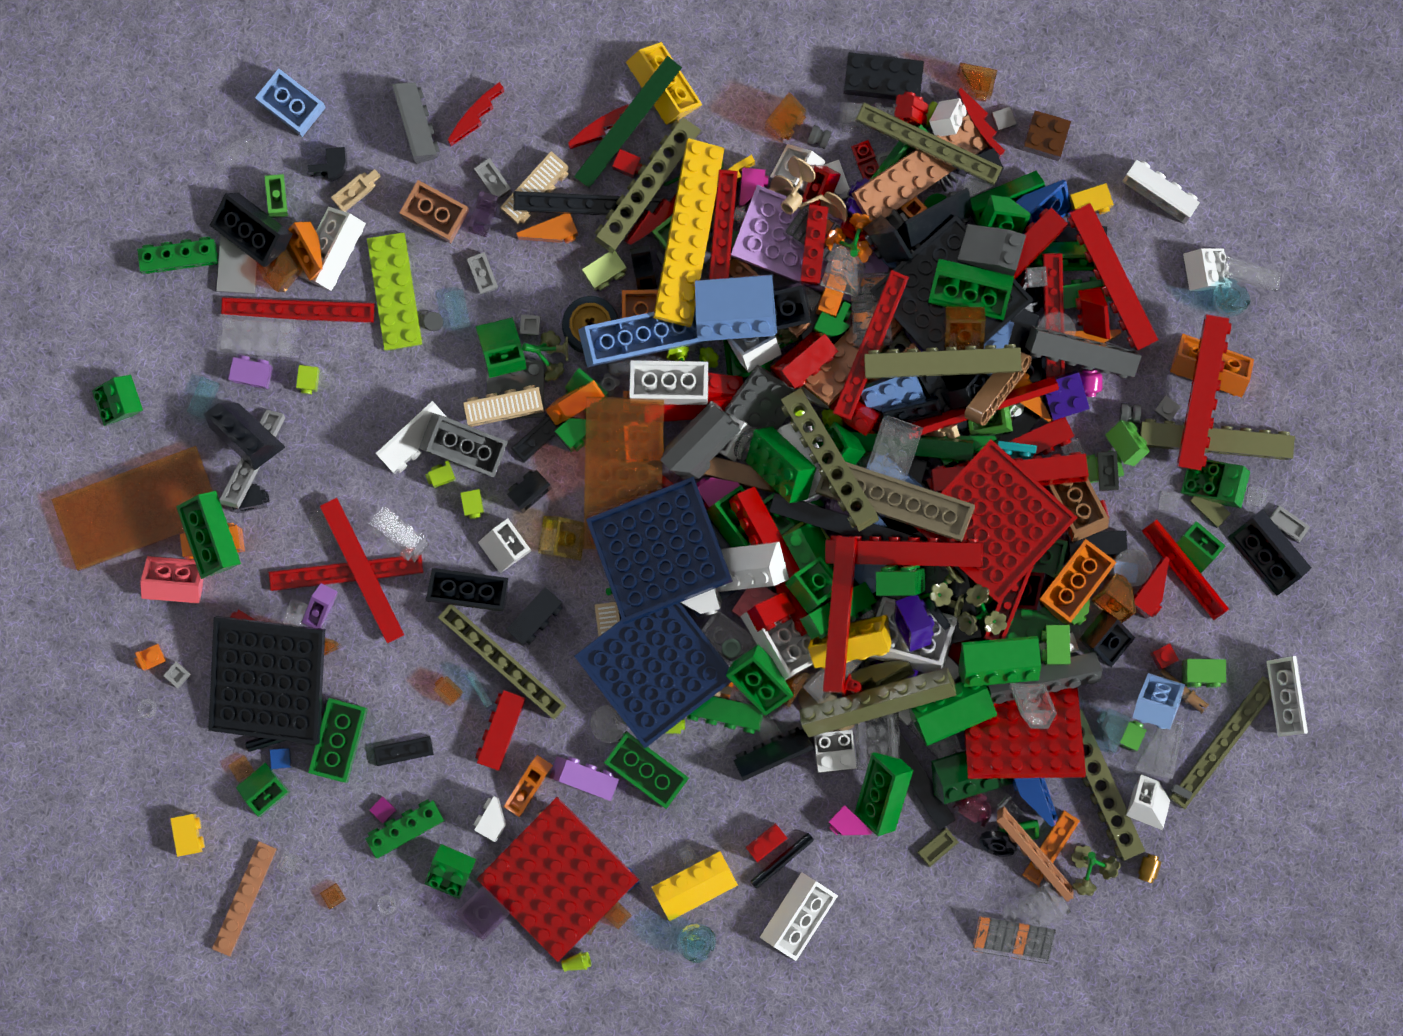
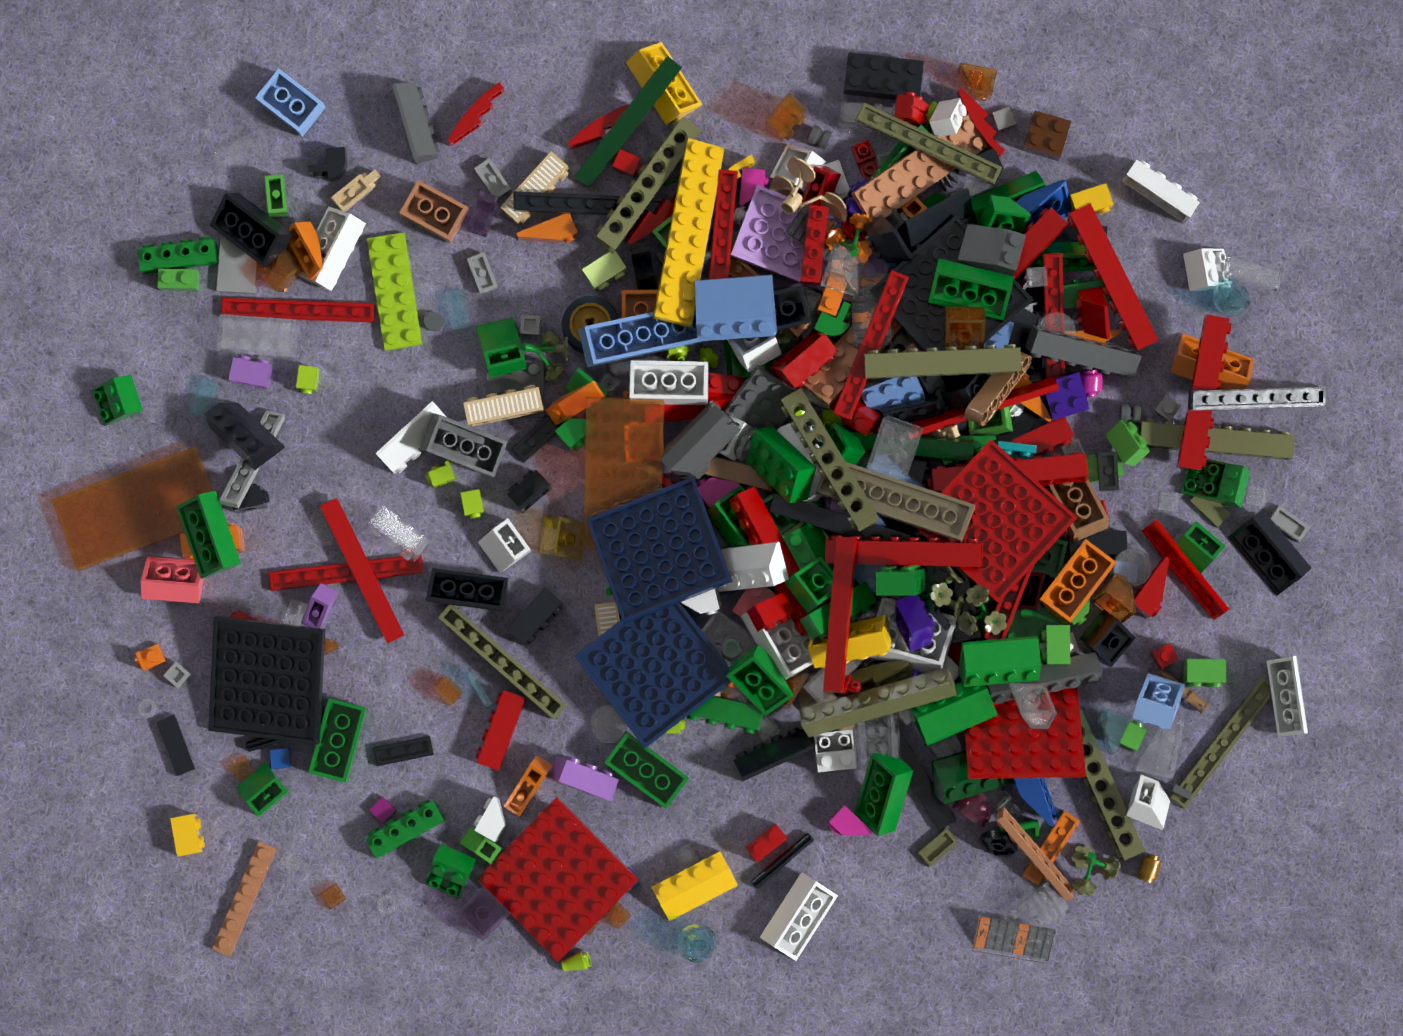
(176, 745): none -> black tile
(178, 280): none -> bright green brick
(480, 846): none -> bright green slope
(1256, 398): none -> tile

